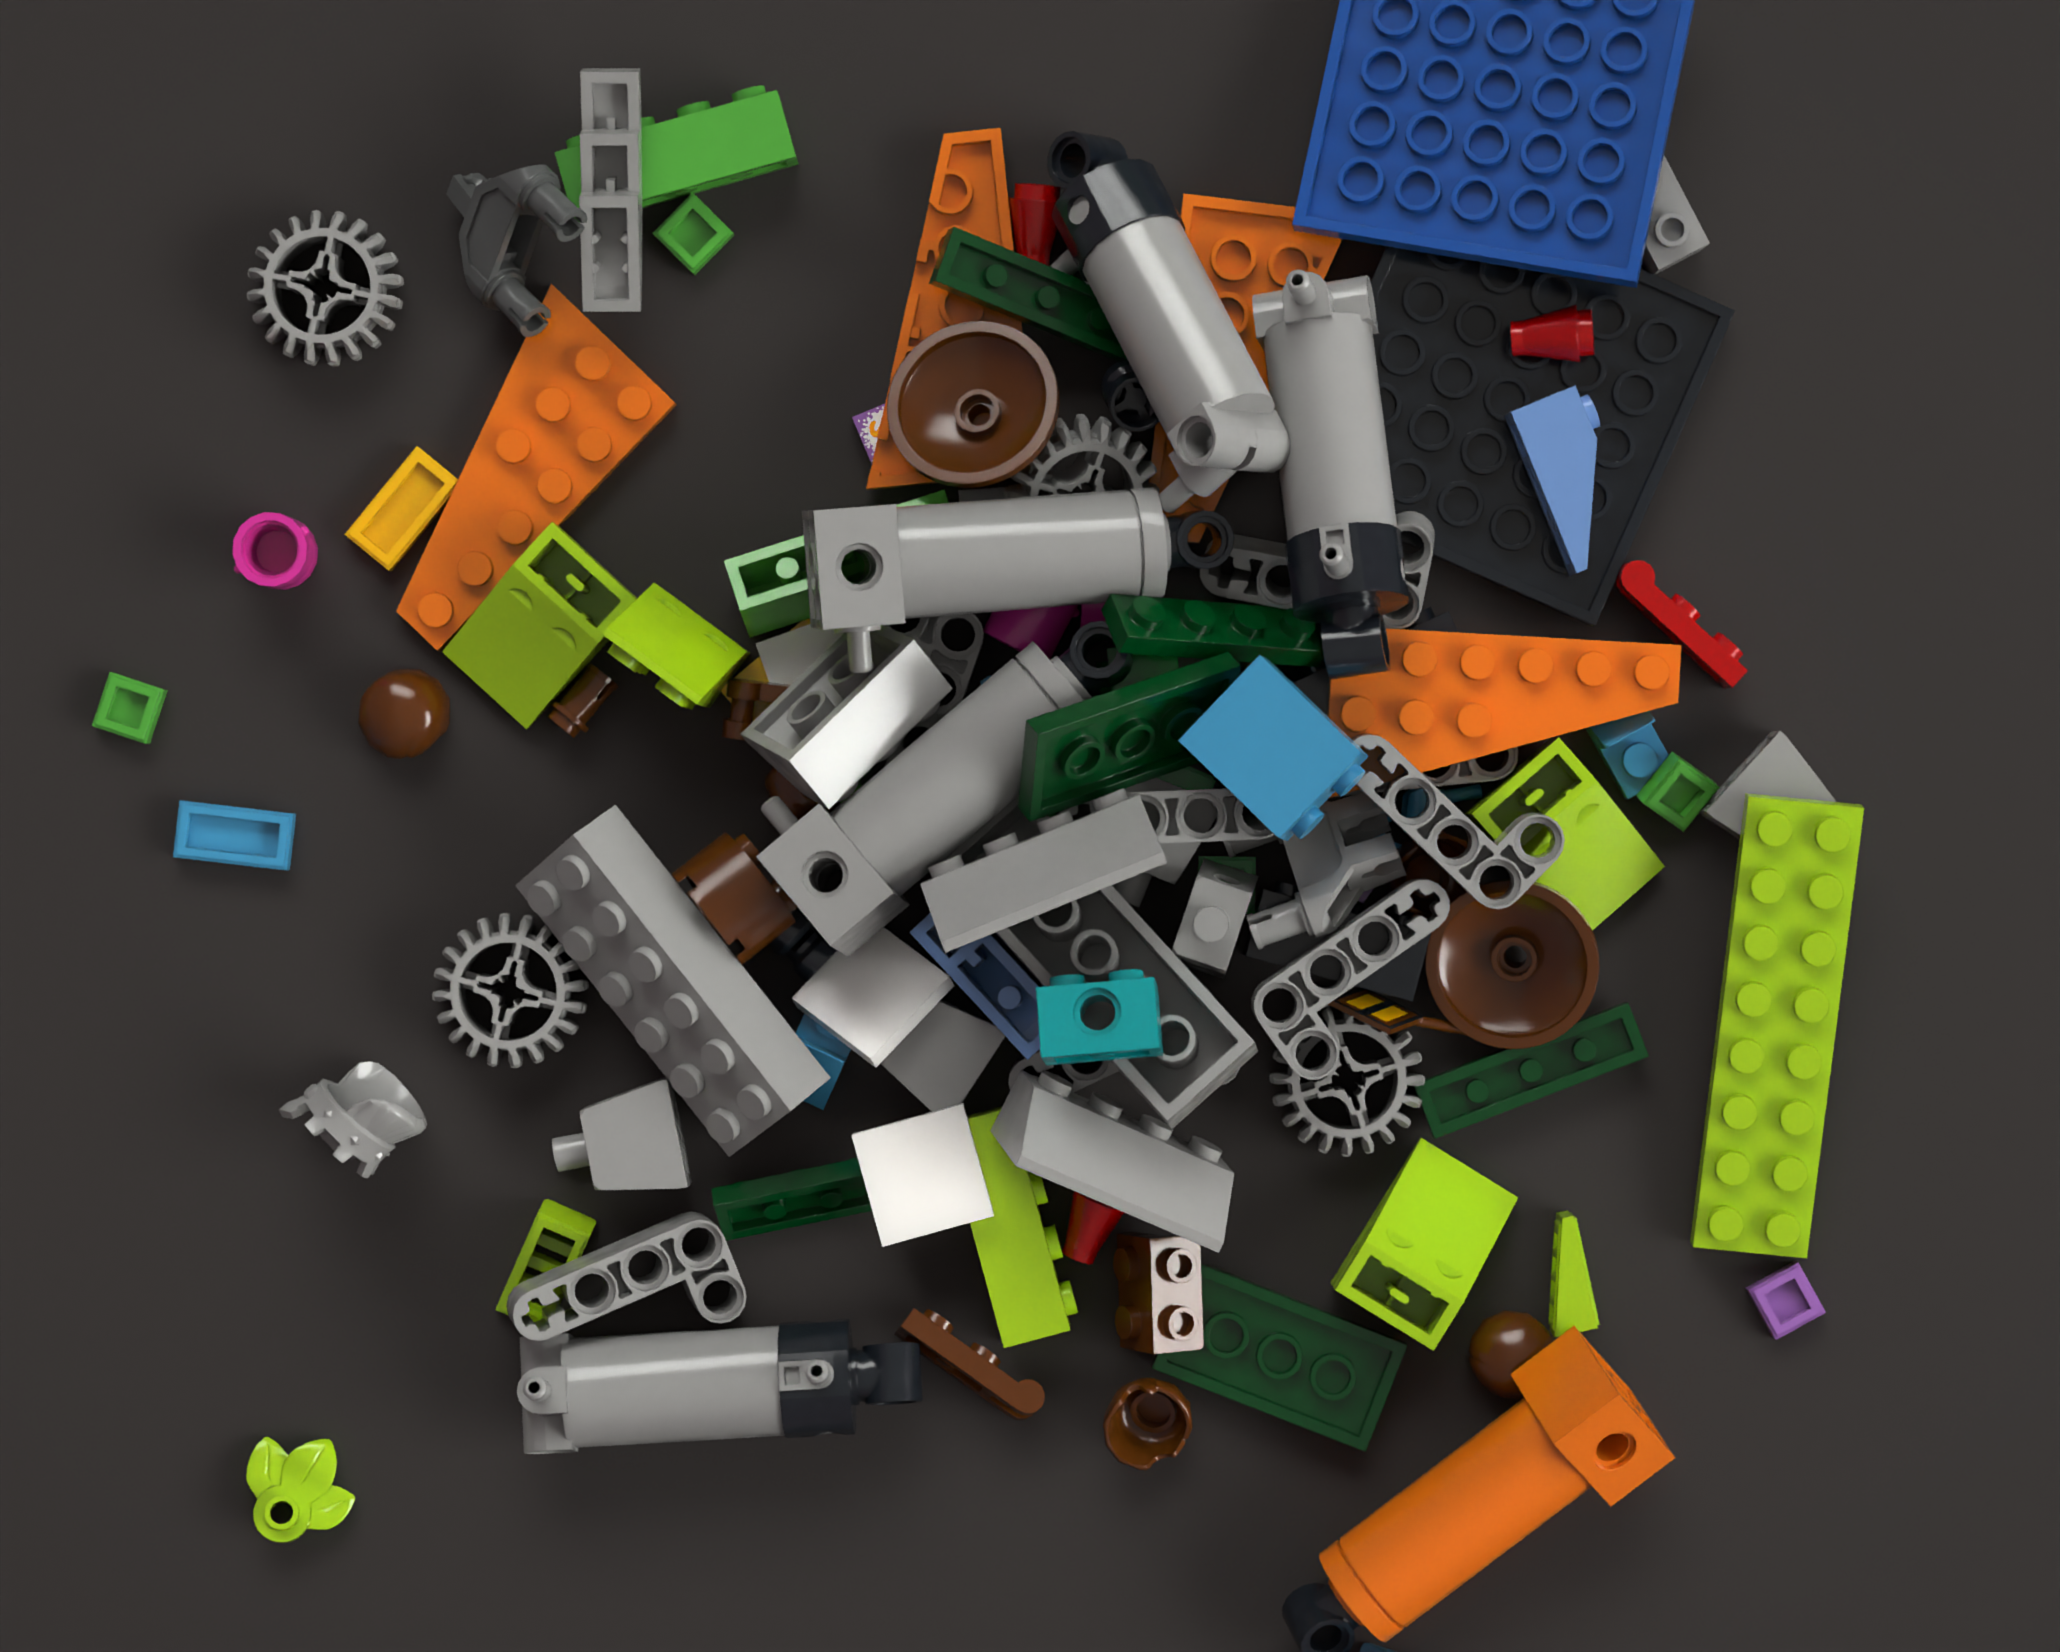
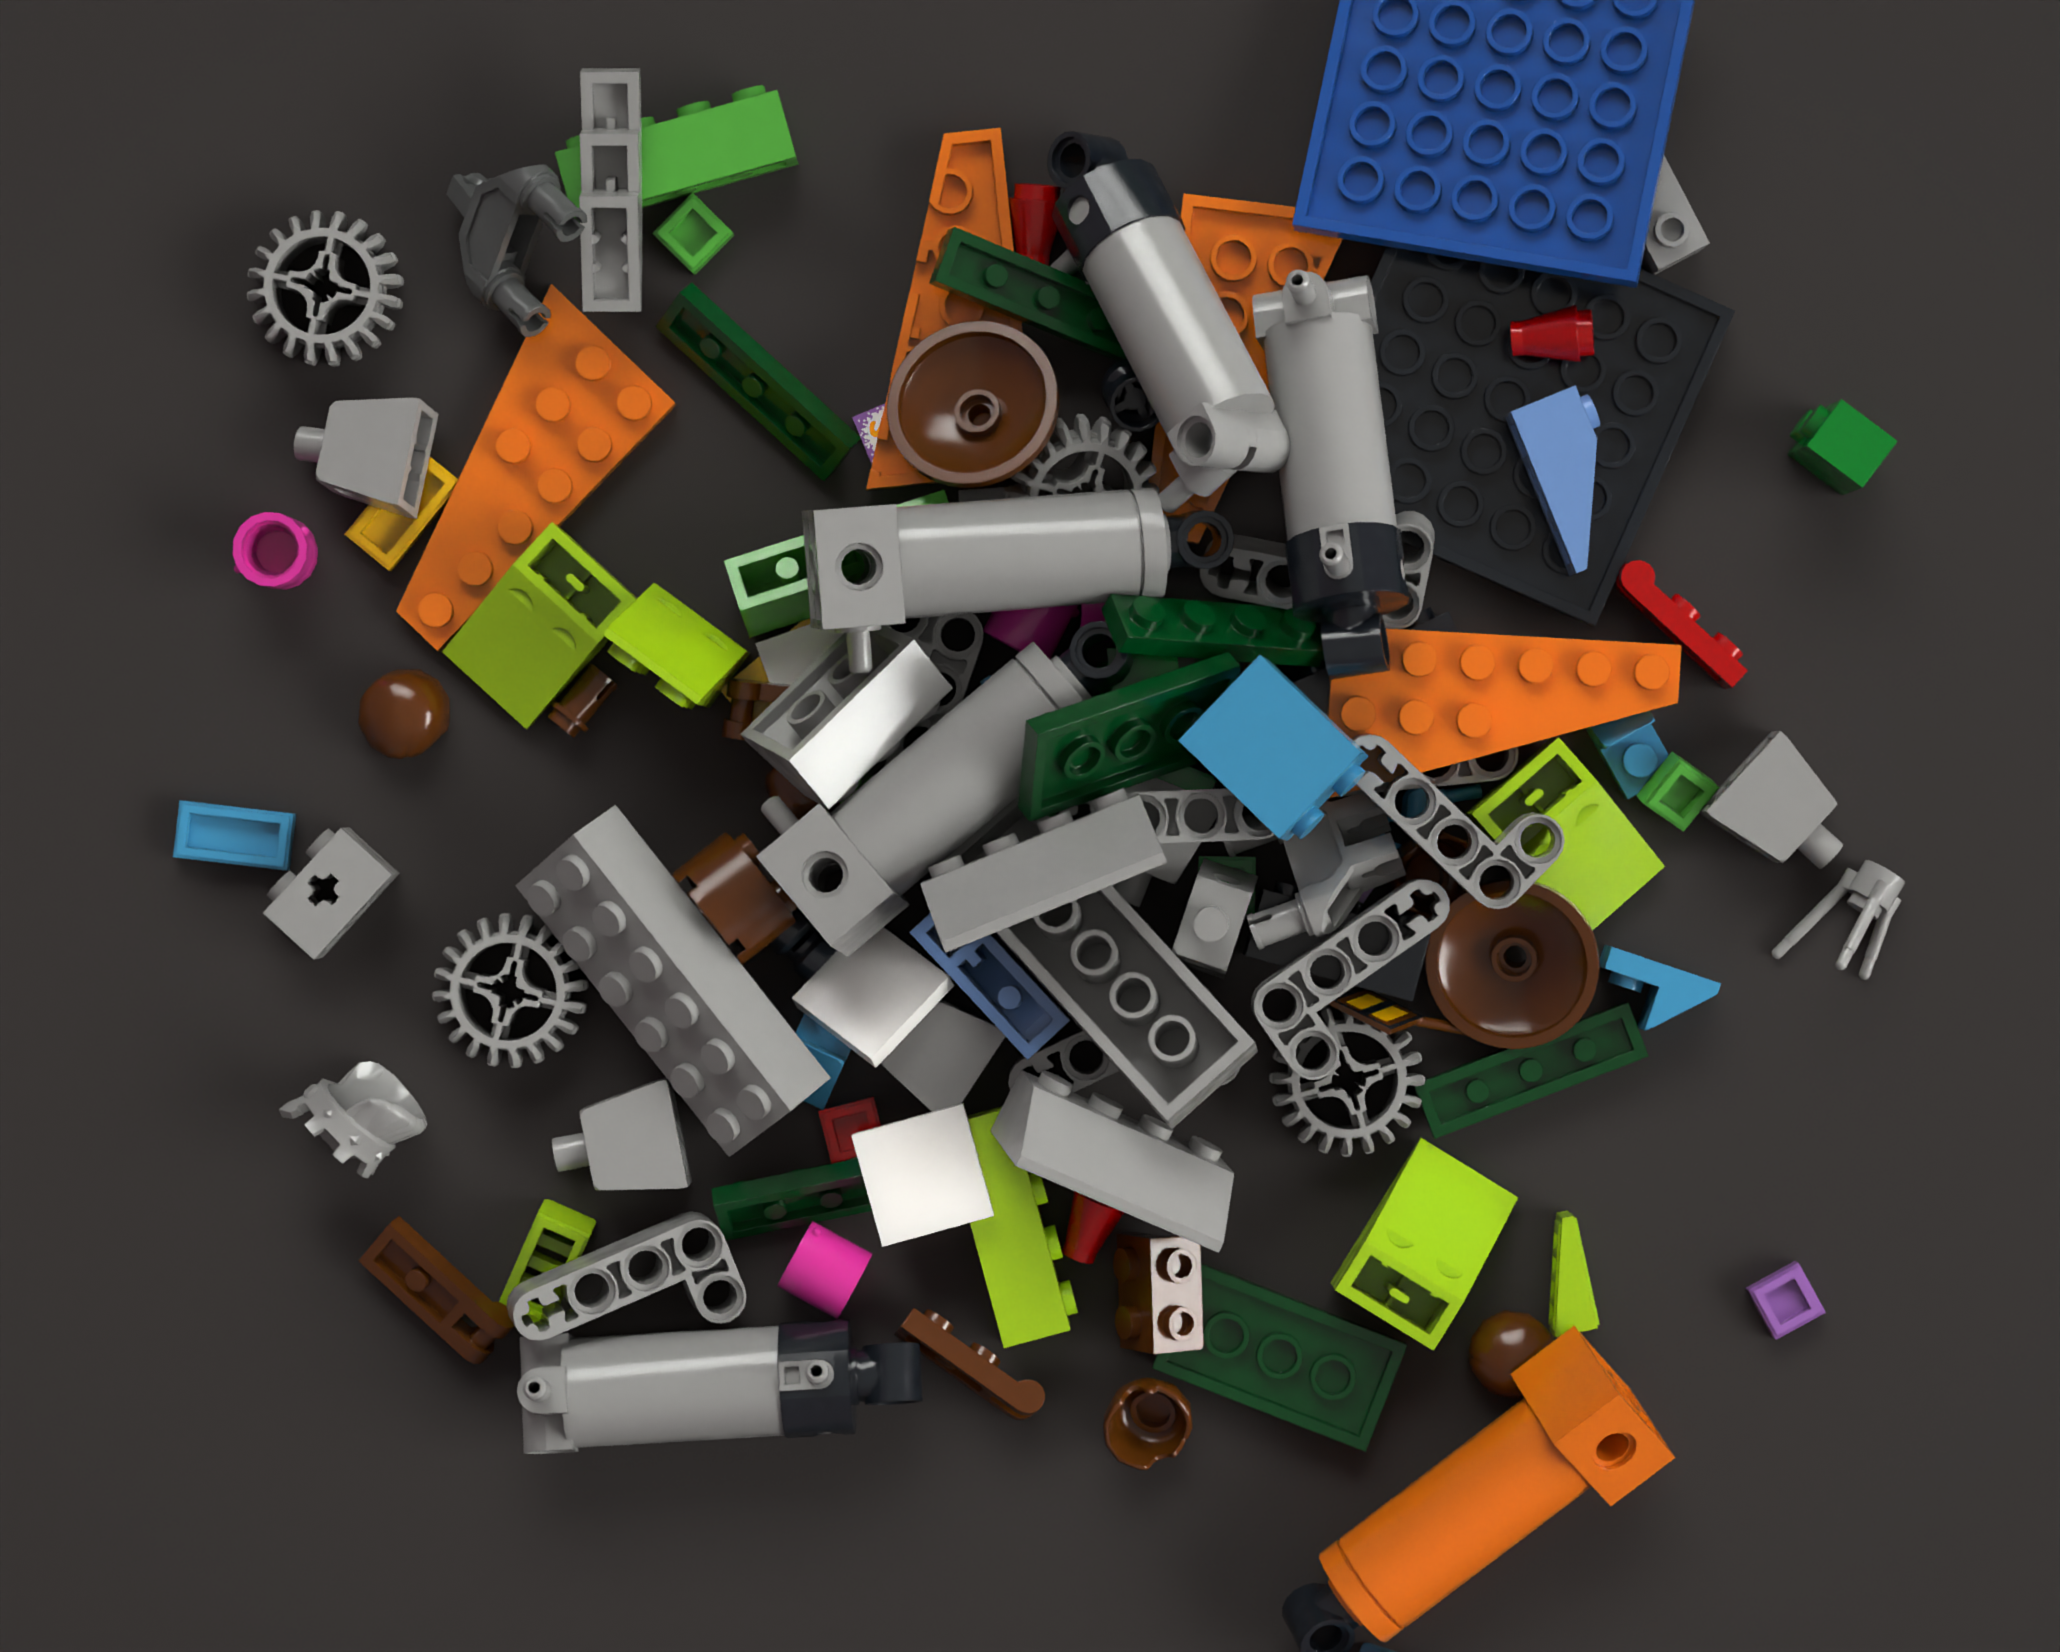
(129, 708): bright green tile -> none
(299, 1480): lime plate -> none
(317, 923): none -> light grey brick
(373, 451): none -> light grey torso
(436, 1291): none -> reddish brown plate
(757, 381): none -> dark green plate
(824, 1269): none -> dark pink piece
(842, 1121): none -> red tile
(1130, 1035): teal brick -> none
(1670, 990): none -> dark azure slope
(1776, 1025): lime plate -> none
(1840, 446): none -> green brick
(1873, 895): none -> light grey plant

